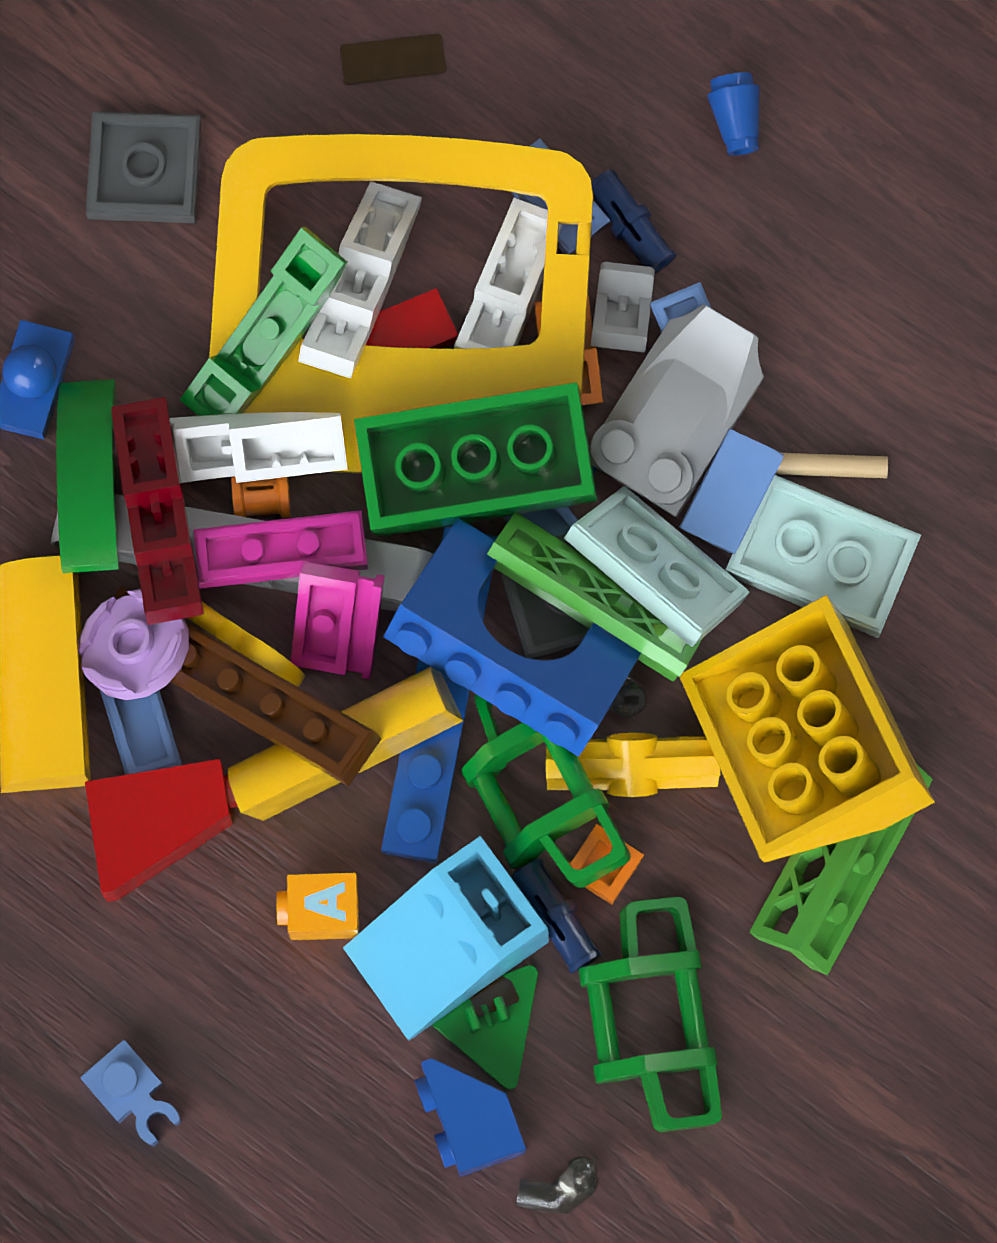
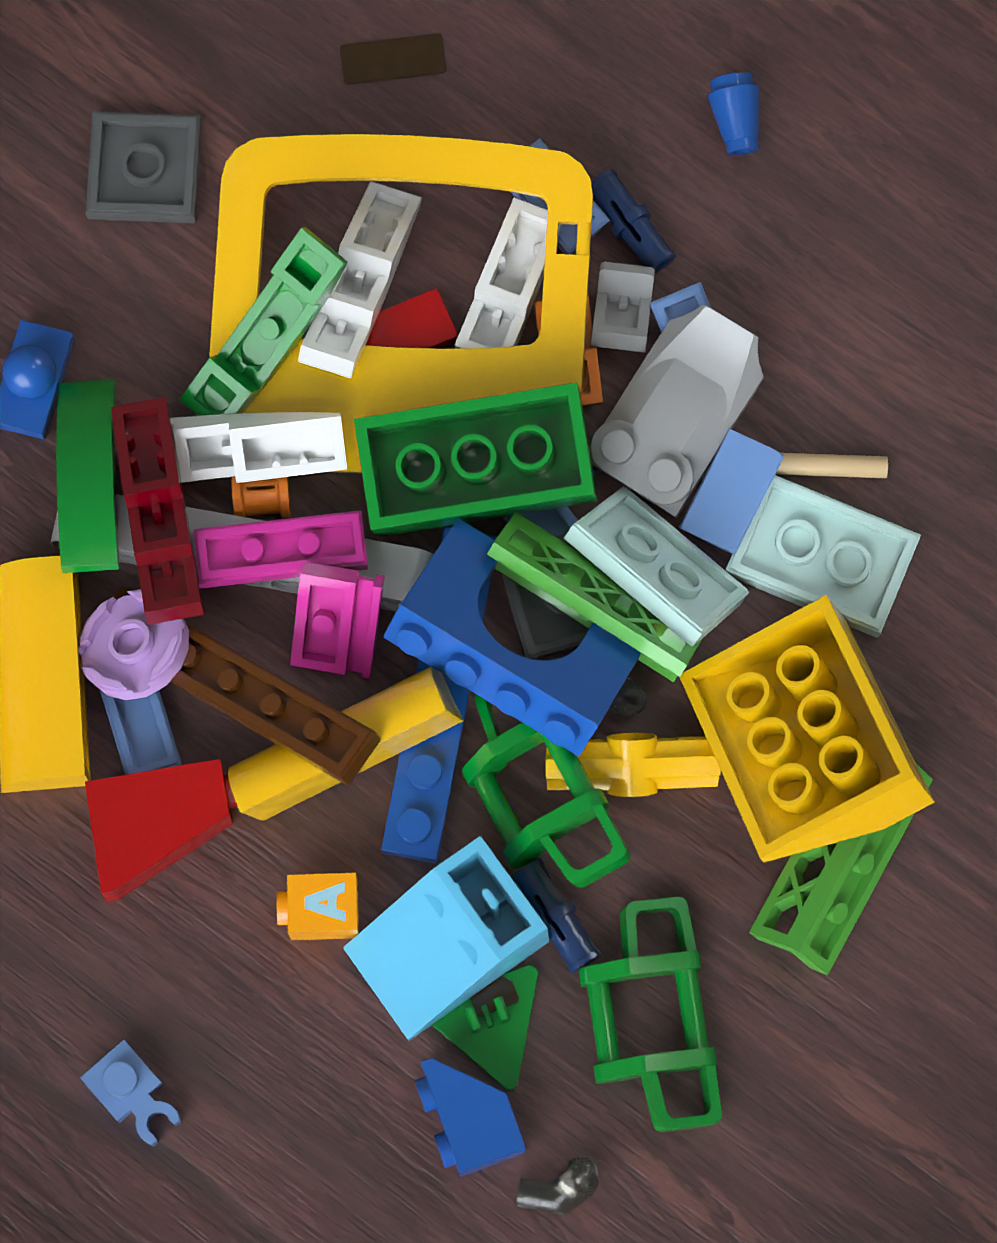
(247, 645): yellow piece -> none
(594, 848): orange plate -> none

